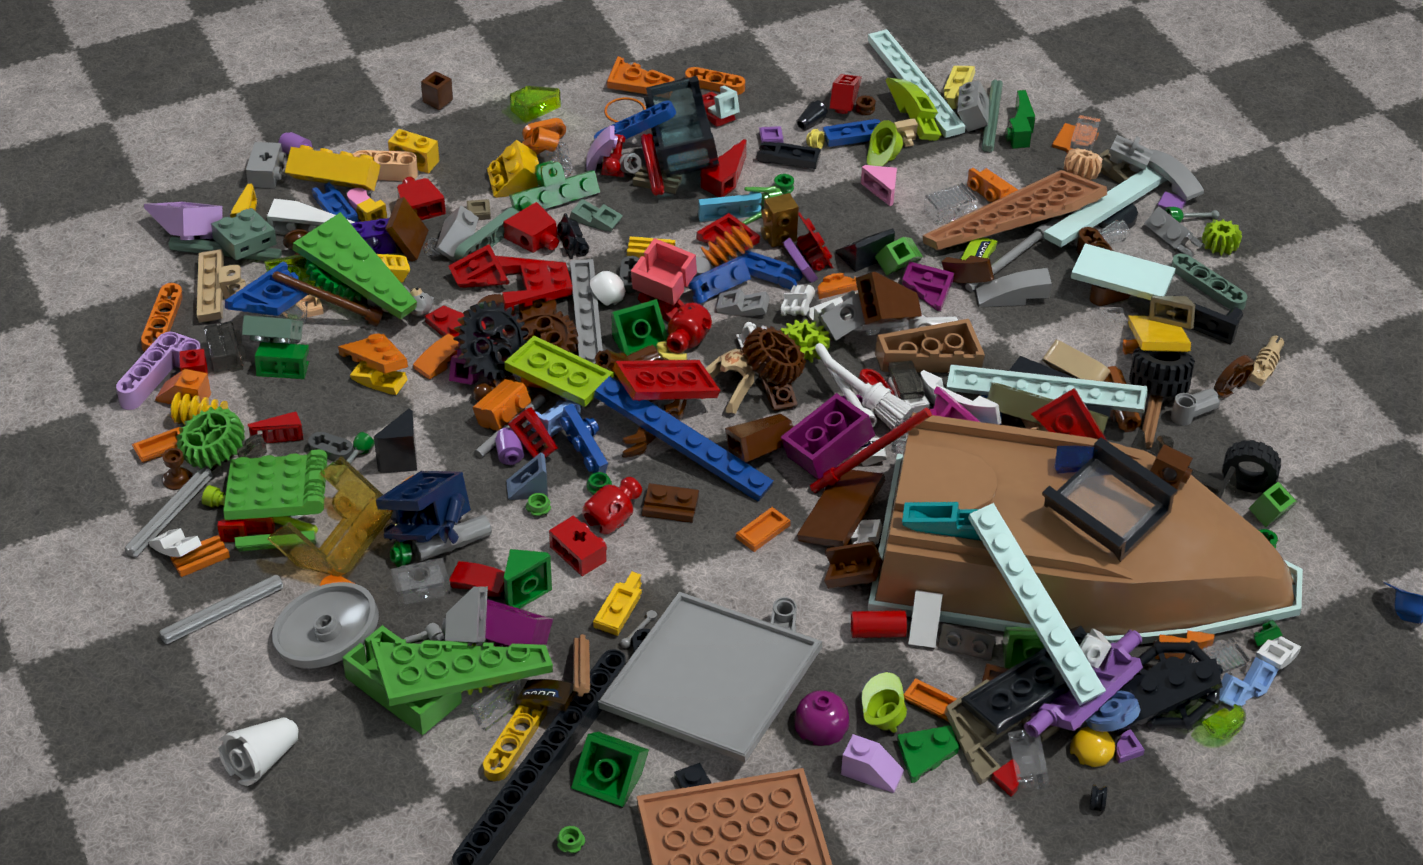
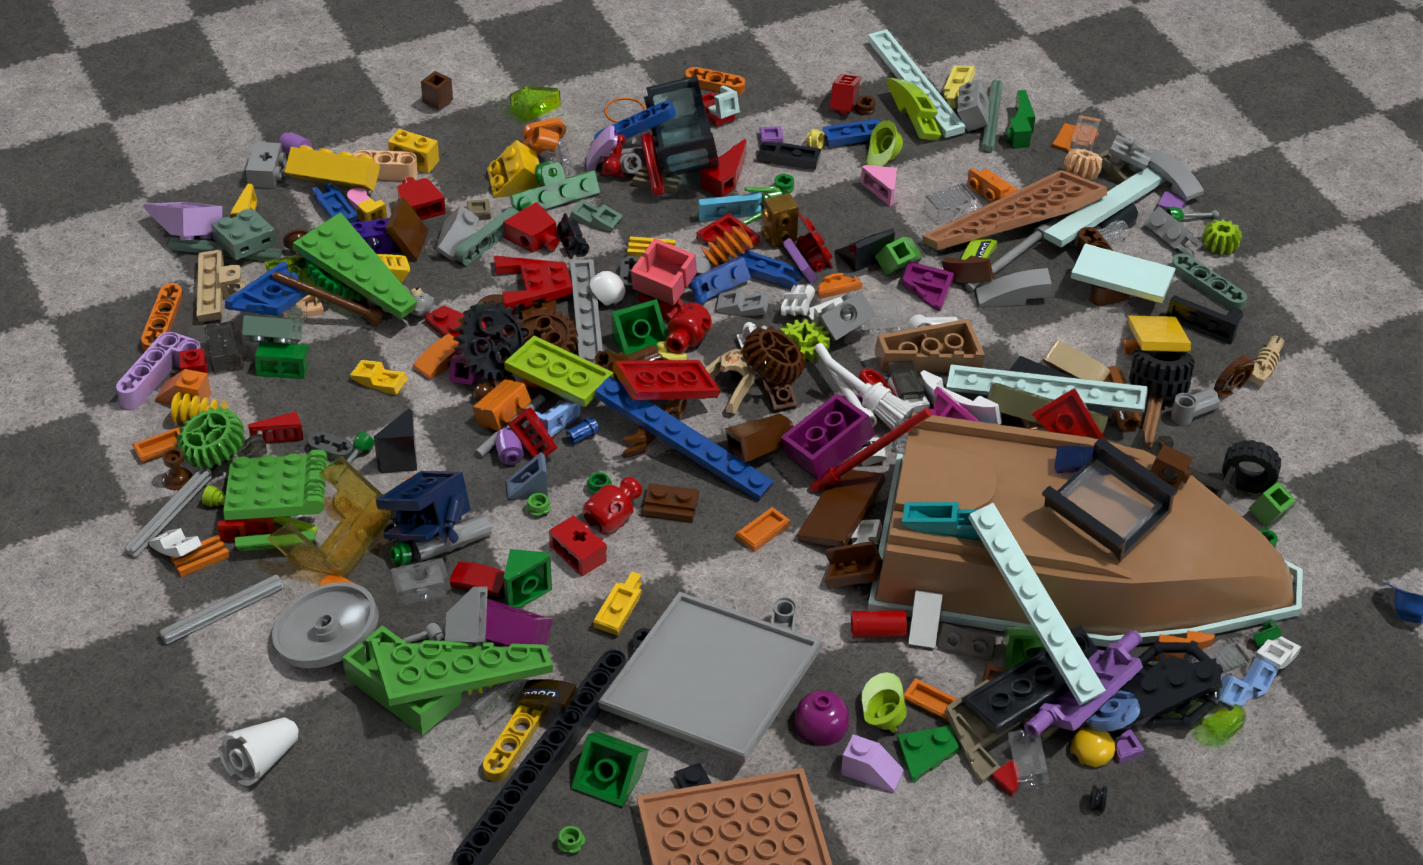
(294, 215): white slope -> none
(377, 352): orange wing -> none
(479, 269): red wing -> none
(581, 665): medium nougat axle -> none
(583, 440): blue plate -> none
(633, 78): orange wing -> none
(650, 616): light grey hinge -> none
(812, 114): black cone -> none
(886, 300): reddish brown slope -> none
(907, 130): tan tile -> none
(1095, 647): white bracket -> none
(1172, 310): dark tan slope -> none

